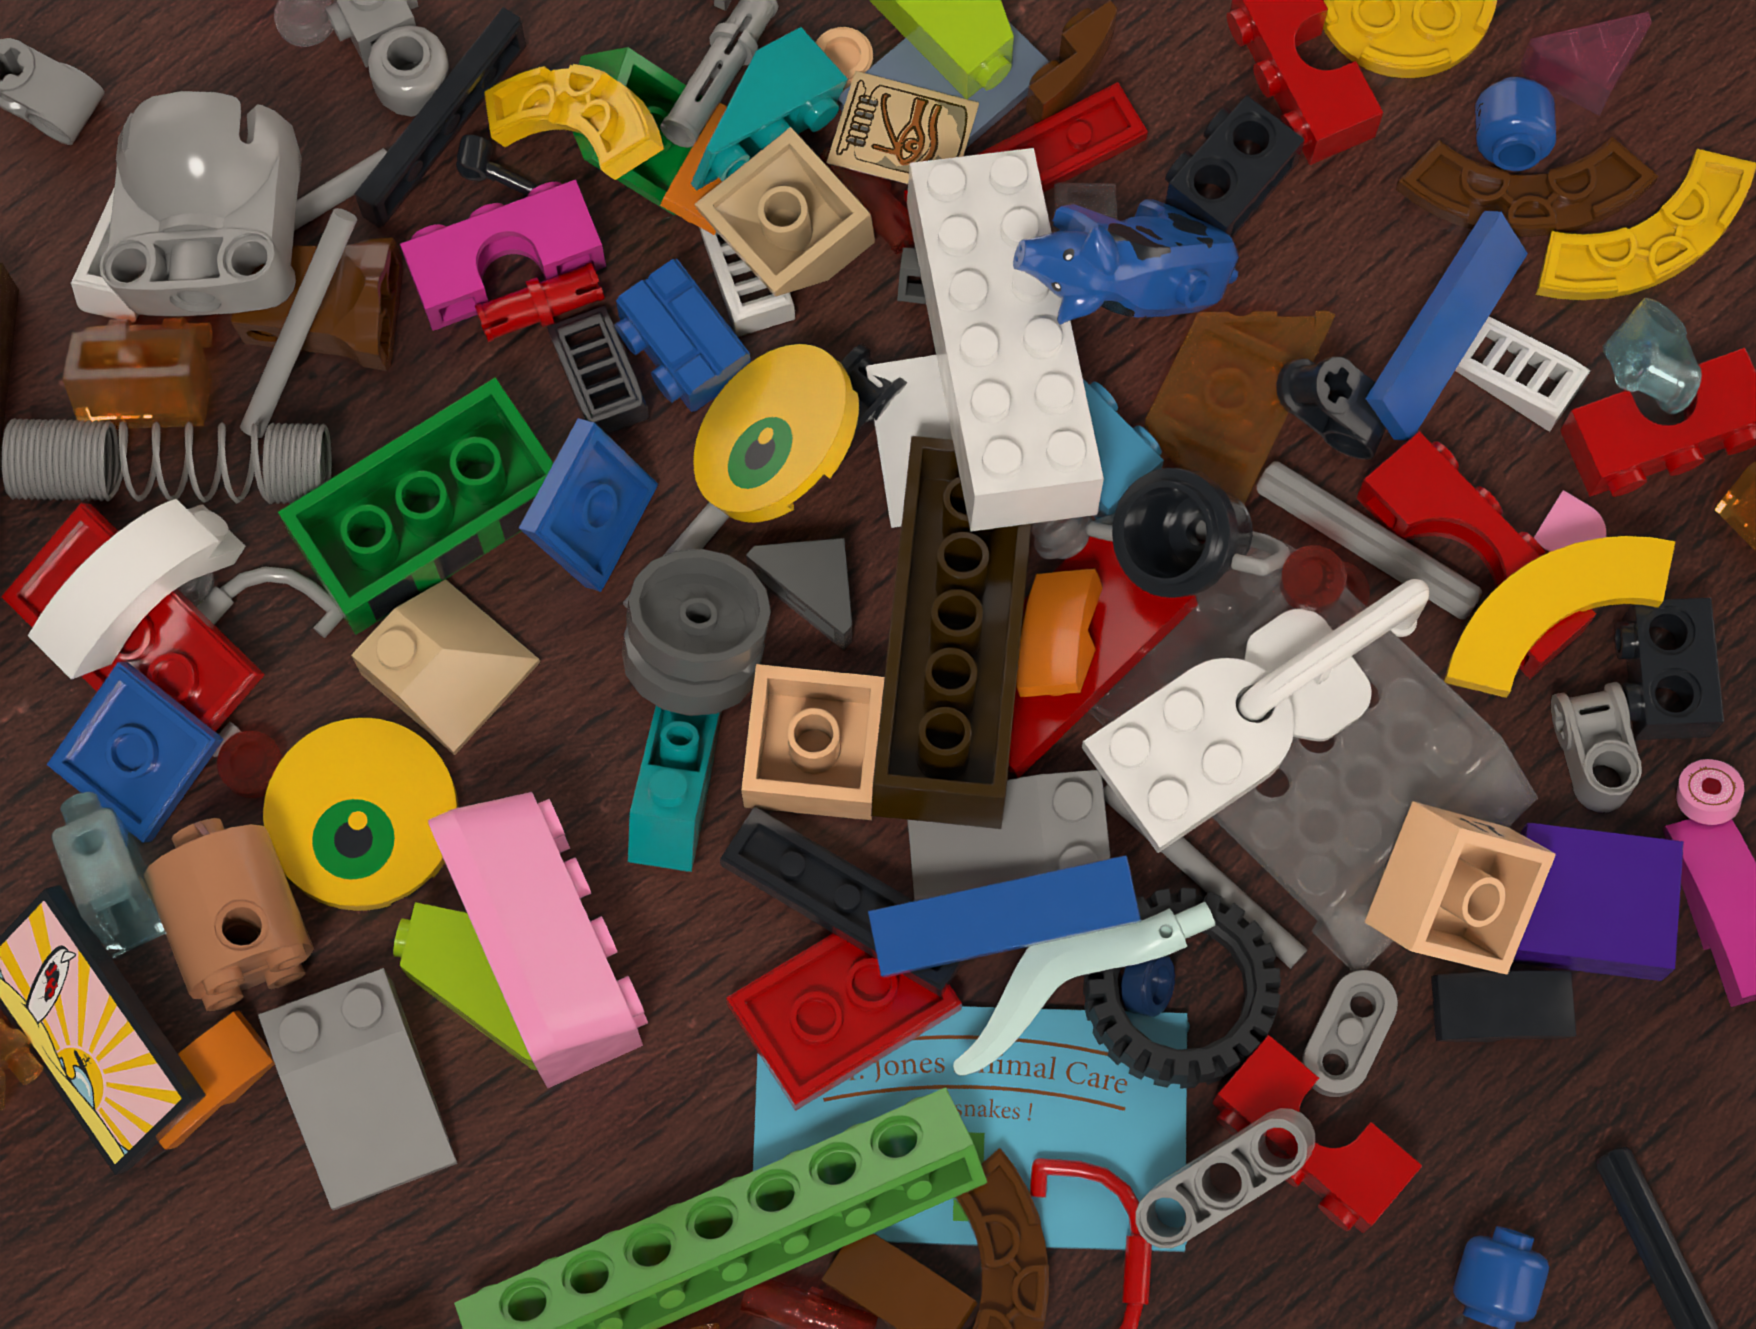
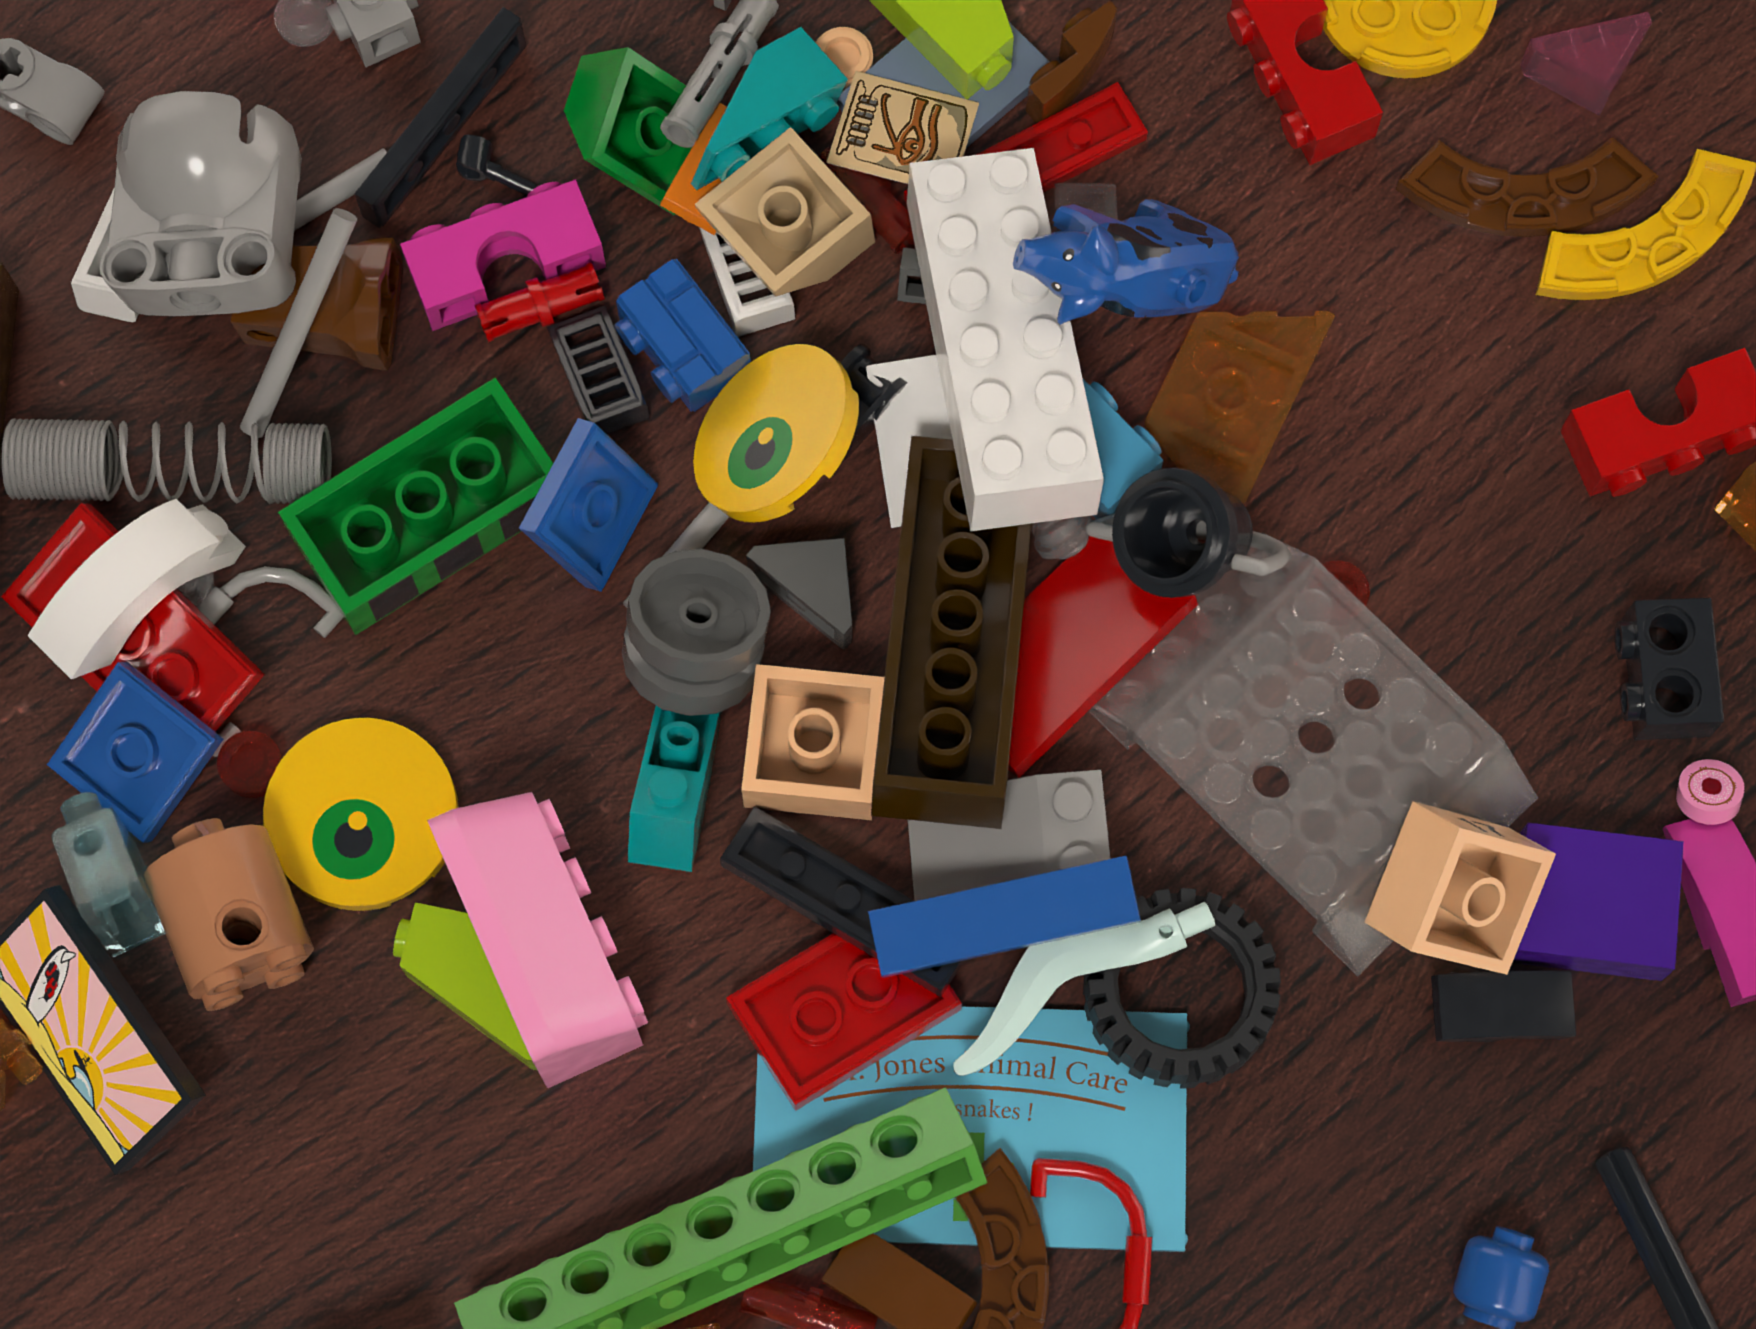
(140, 373): clear orange brick -> none
(225, 1065): orange slope -> none
(358, 1088): light grey slope -> none
(407, 68): light grey head -> none
(444, 663): tan slope -> none
(576, 101): yellow tile -> none
(1055, 633): orange slope -> none
(1148, 986): dark blue tile -> none
(1196, 752): white plate -> none
(1200, 1197): light grey beam -> none
(1213, 880): light grey bar -> none
(1242, 177): black brick -> none
(1313, 579): clear red tile -> none
(1332, 403): black piece -> none
(1348, 1035): light grey plate -> none
(1352, 1179): red arch -> none
(1367, 538): light grey axle -> none
(1425, 495): red arch -> none
(1447, 326): blue tile -> none
(1515, 123): blue head -> none
(1524, 399): white slope -> none
(1548, 591): yellow tile -> none
(1569, 523): bright pink tile -> none
(1597, 732): light grey piece -> none
(1654, 357): clear light blue piece -> none

